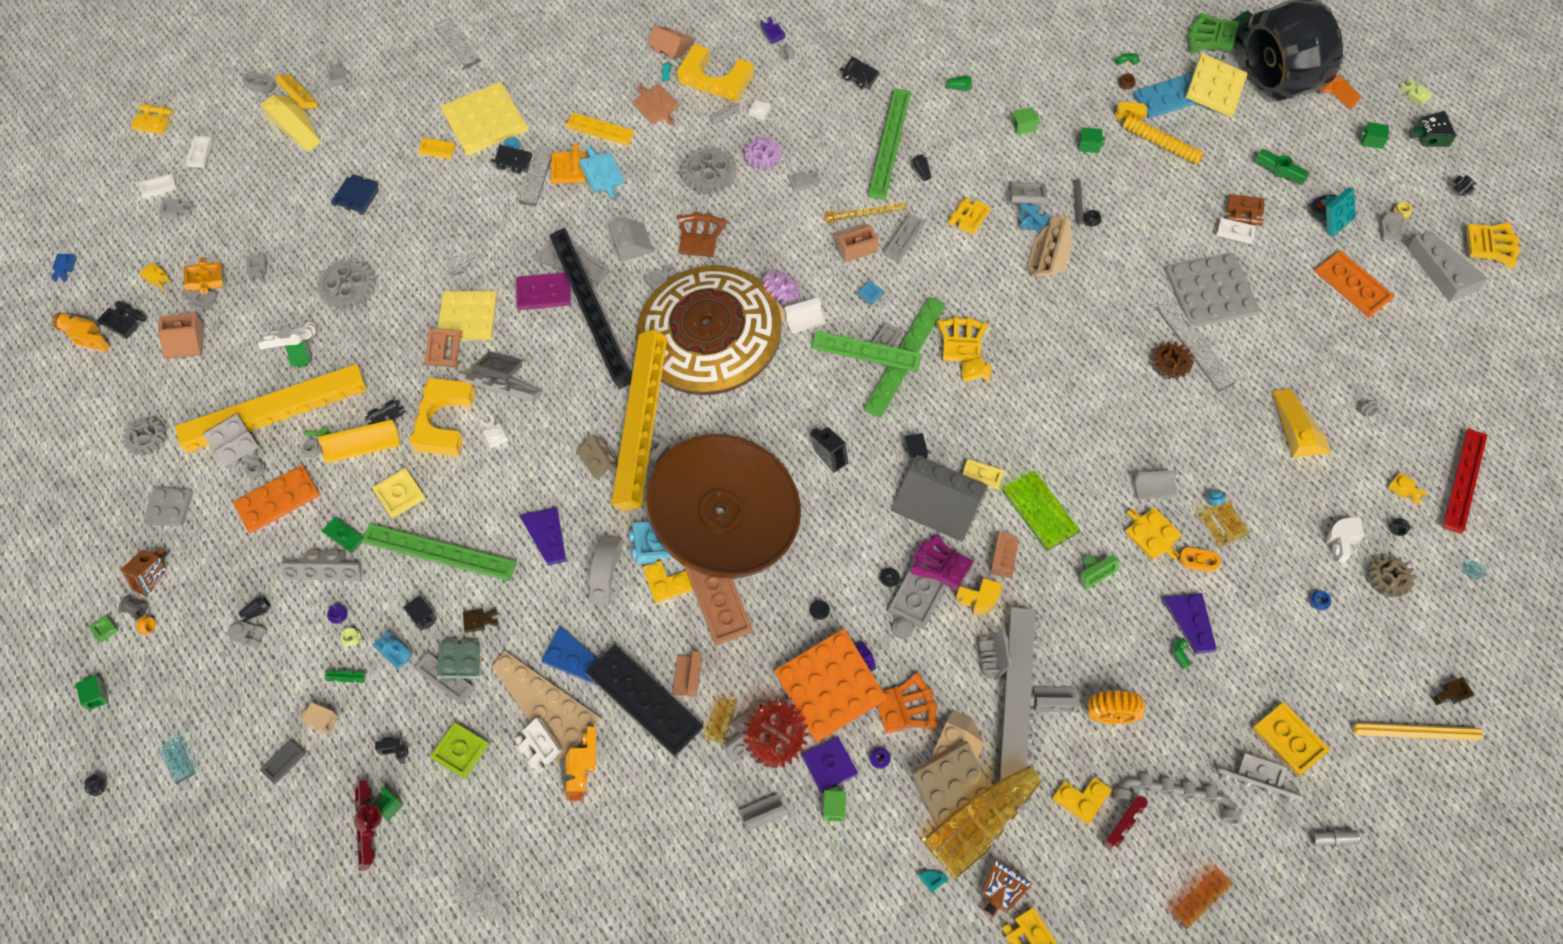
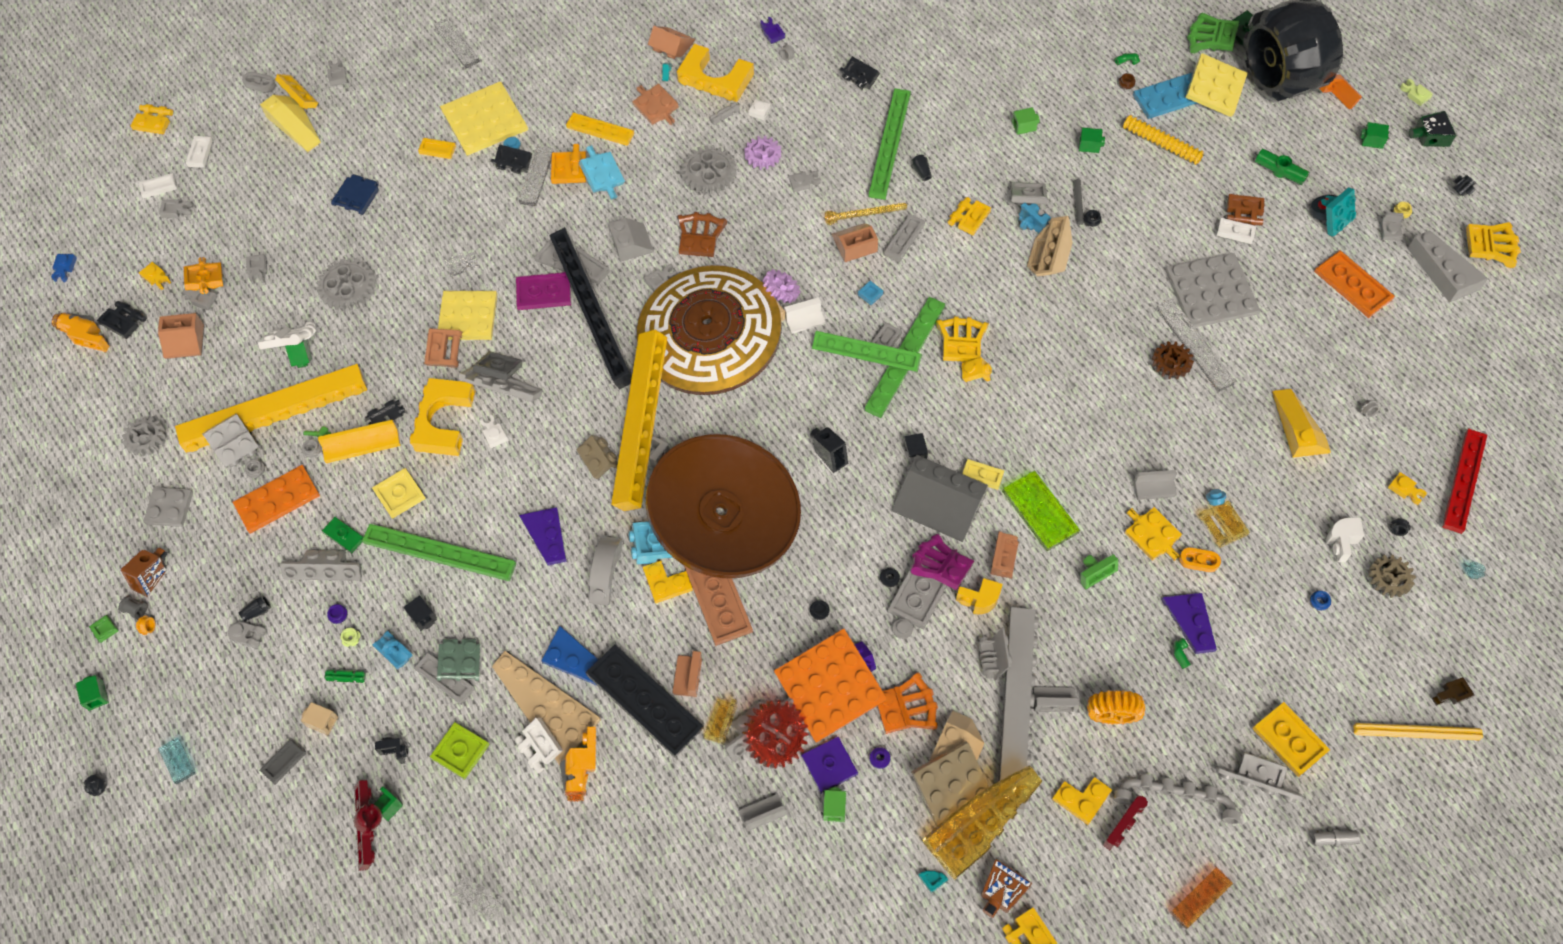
(476, 620): dark brown plate -> none
(960, 83): green cone -> none
(1125, 109): yellow plate -> none

